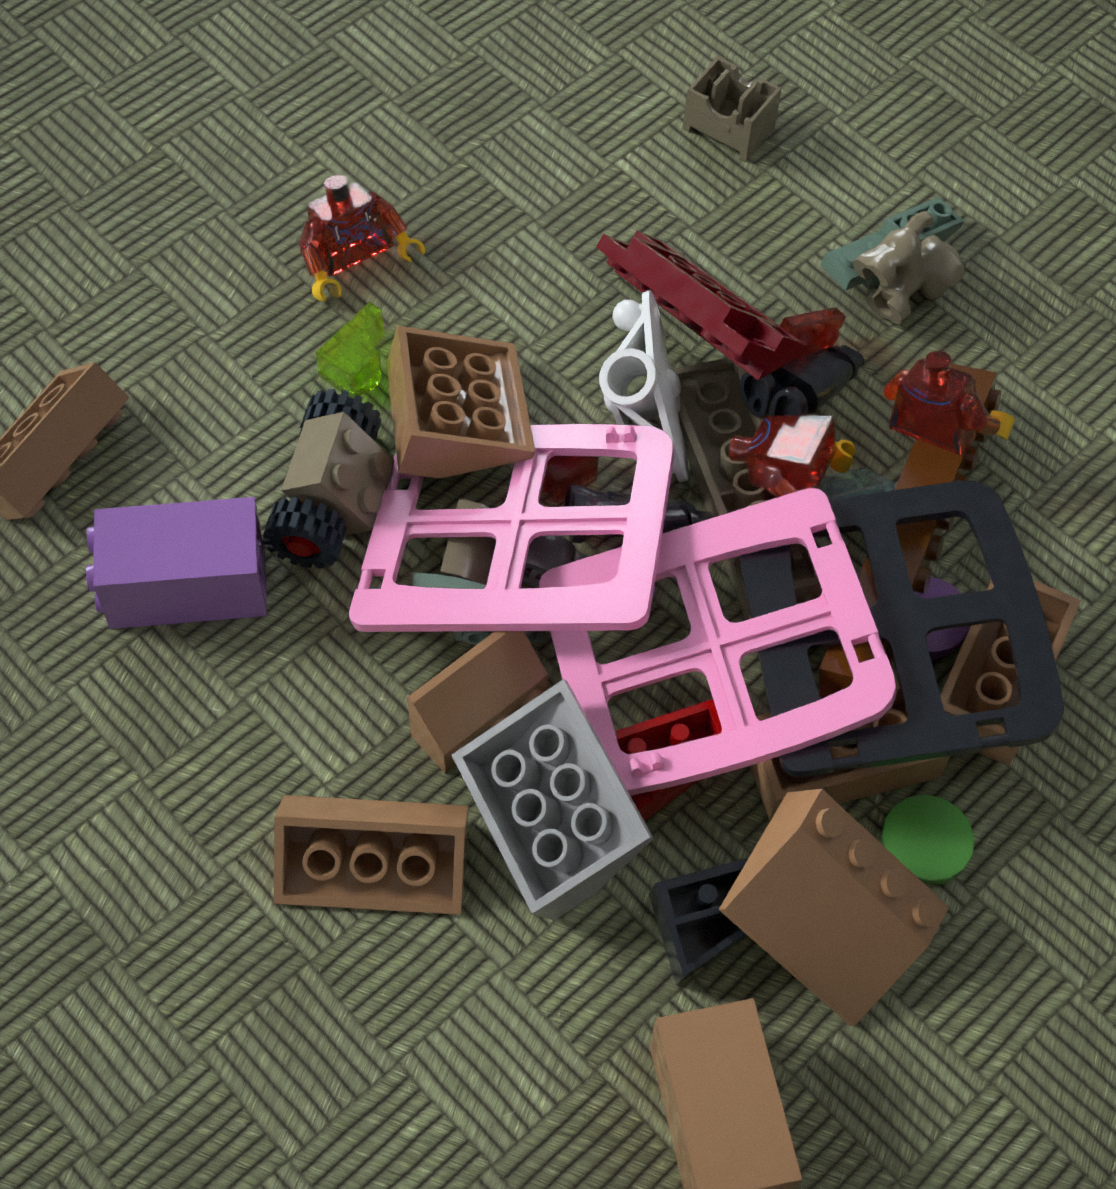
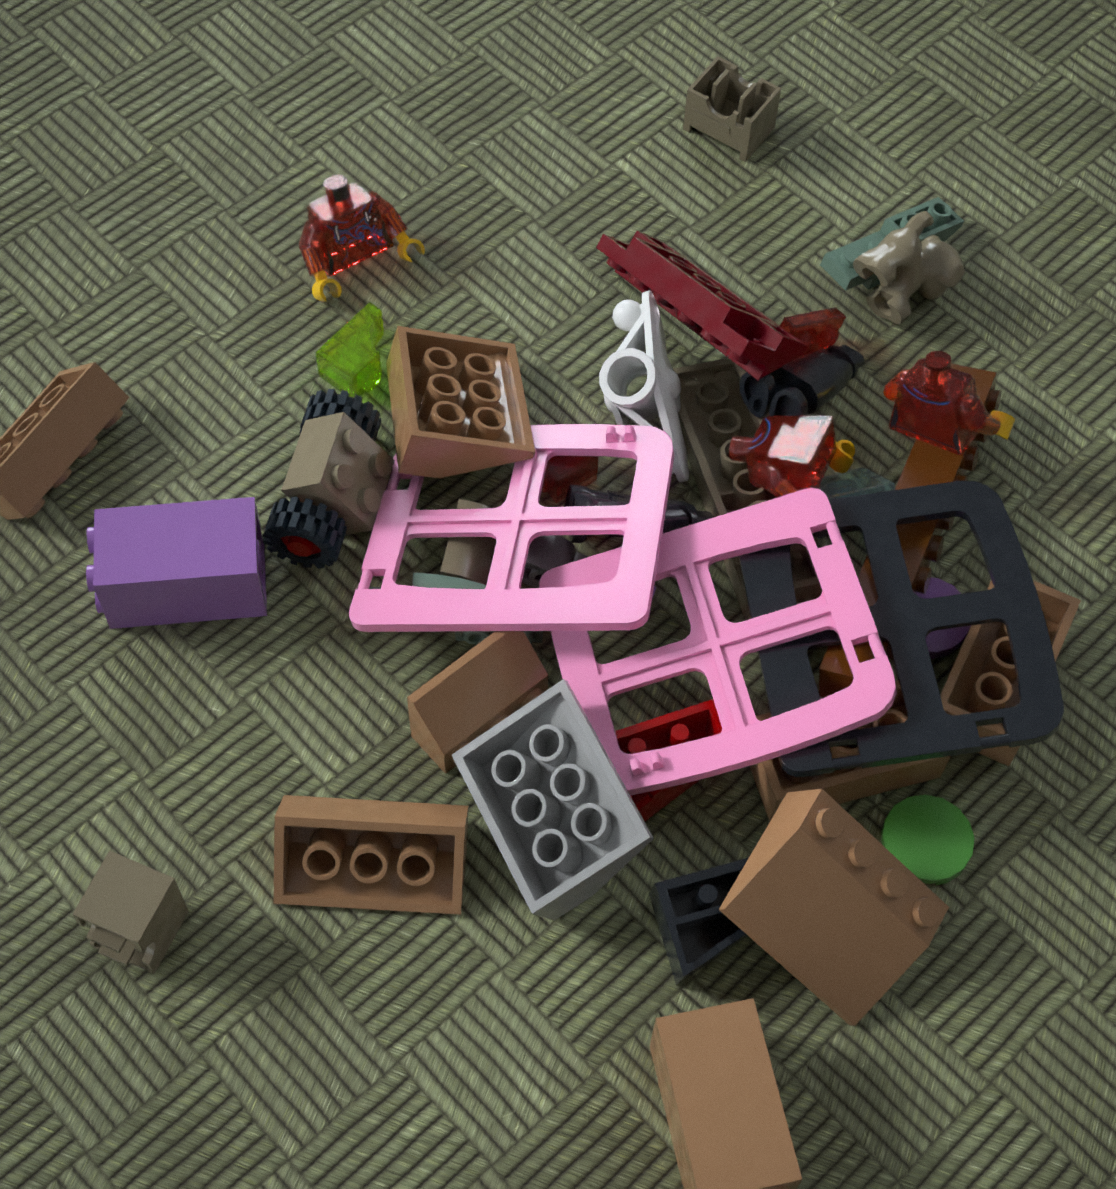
(131, 912): none -> dark tan piece

